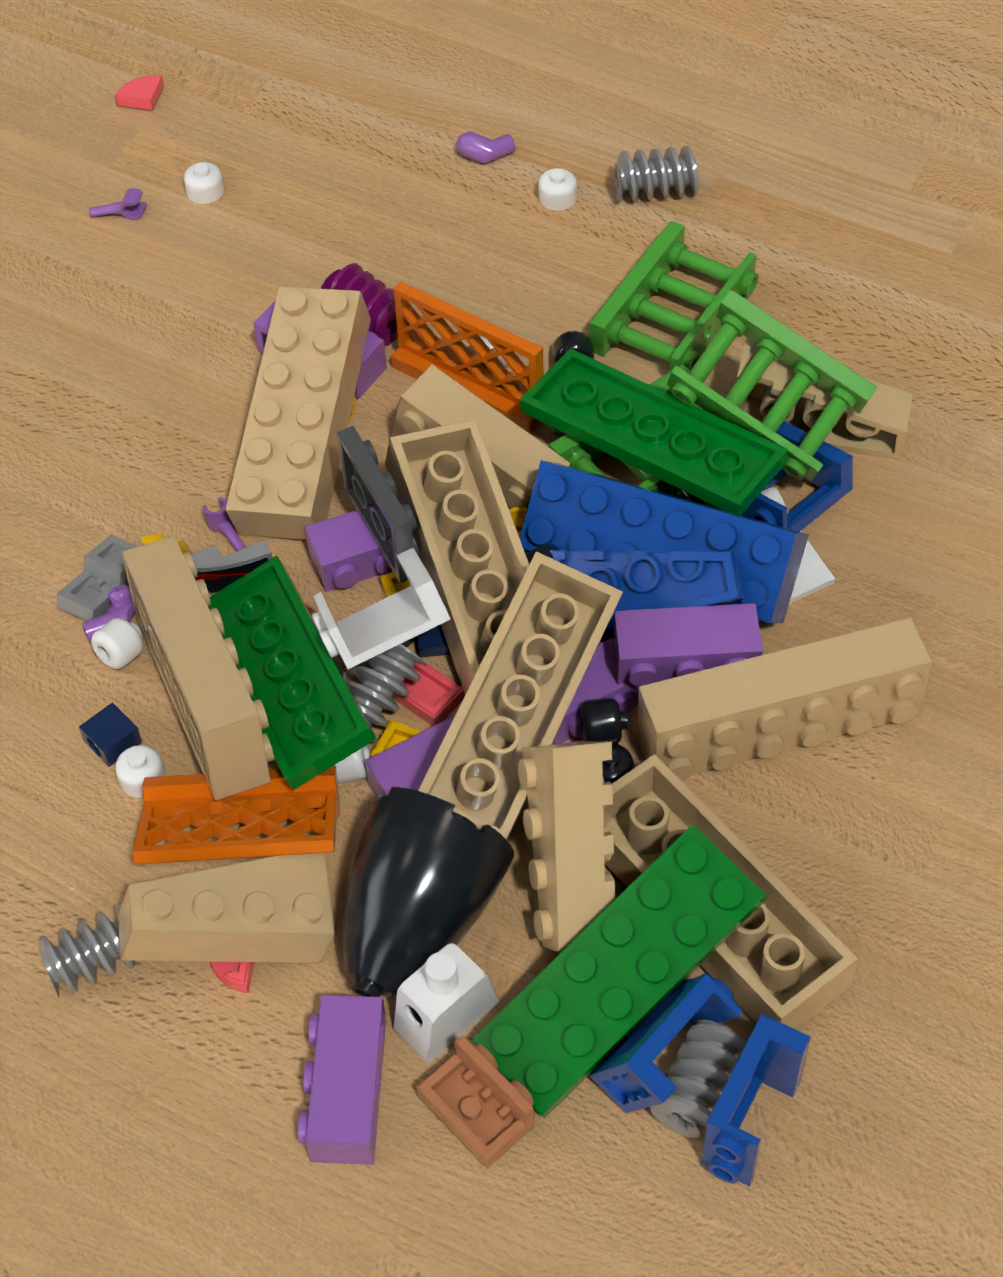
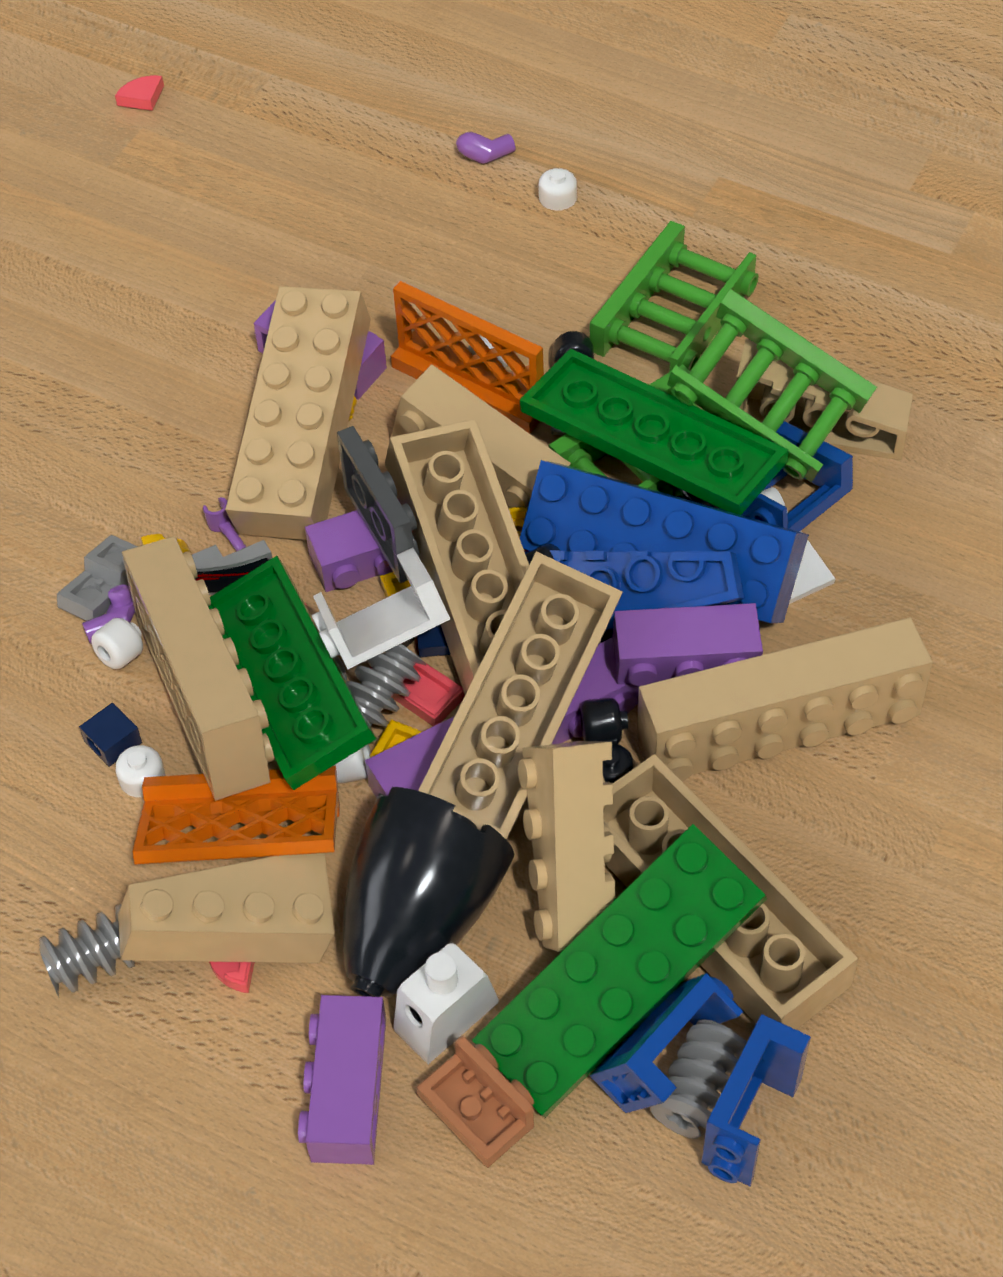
(128, 207): medium lavender hand -> none
(203, 183): white piece -> none
(377, 298): magenta piece -> none
(656, 172): light grey piece -> none

